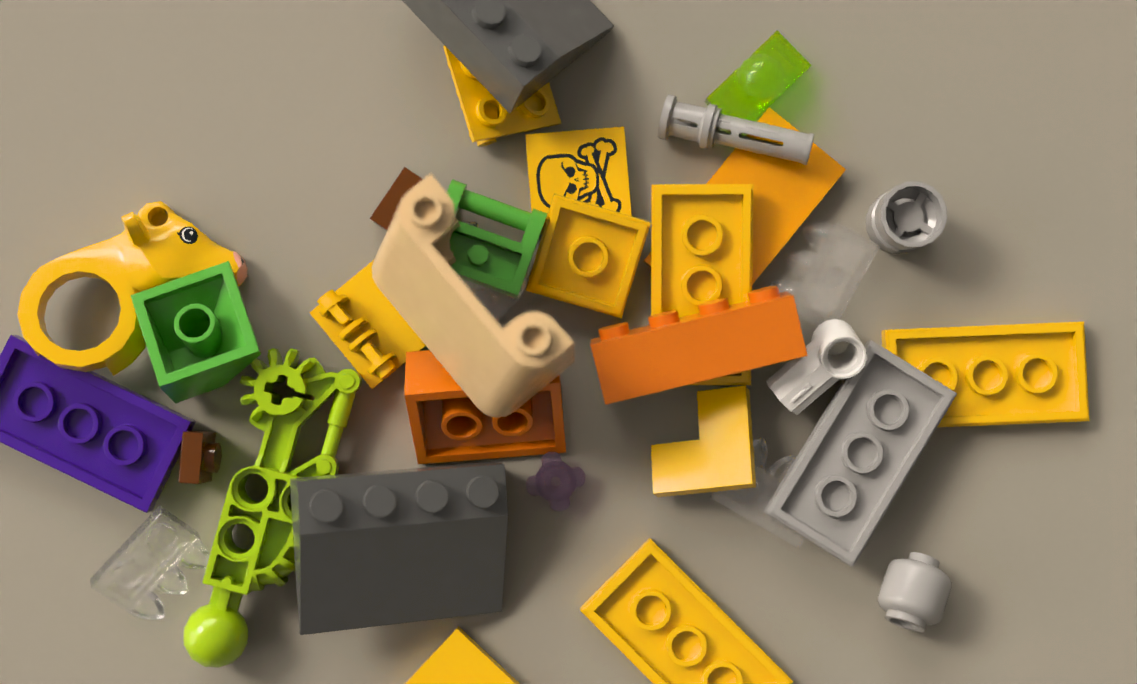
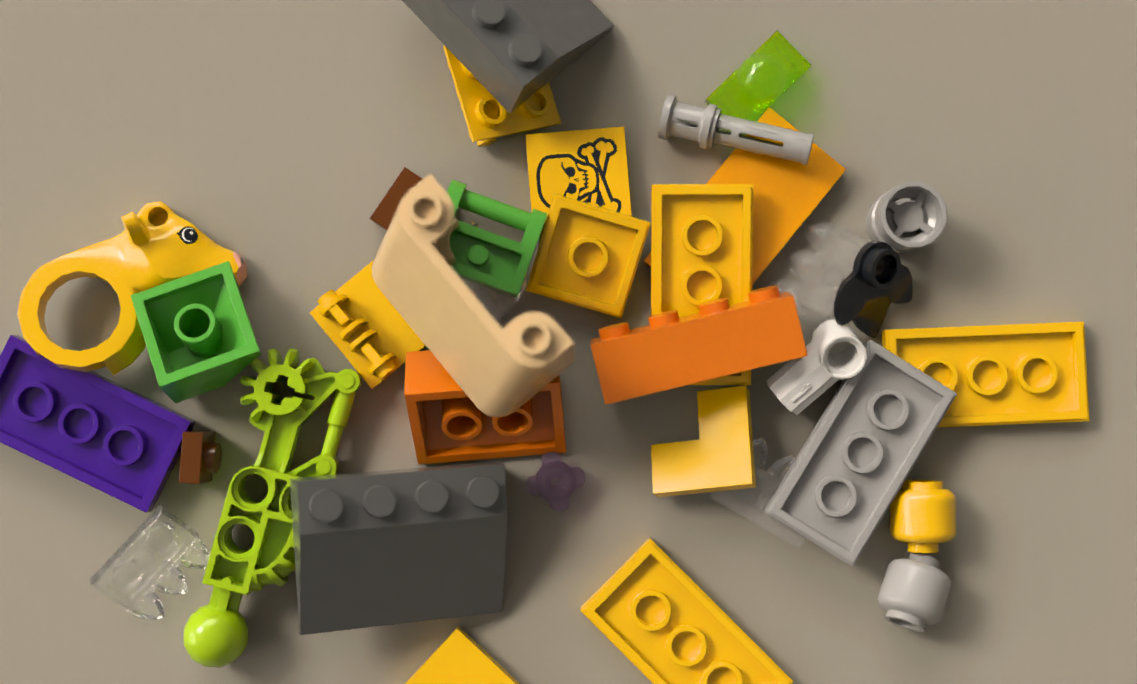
(871, 288): none -> black plate
(923, 515): none -> yellow head

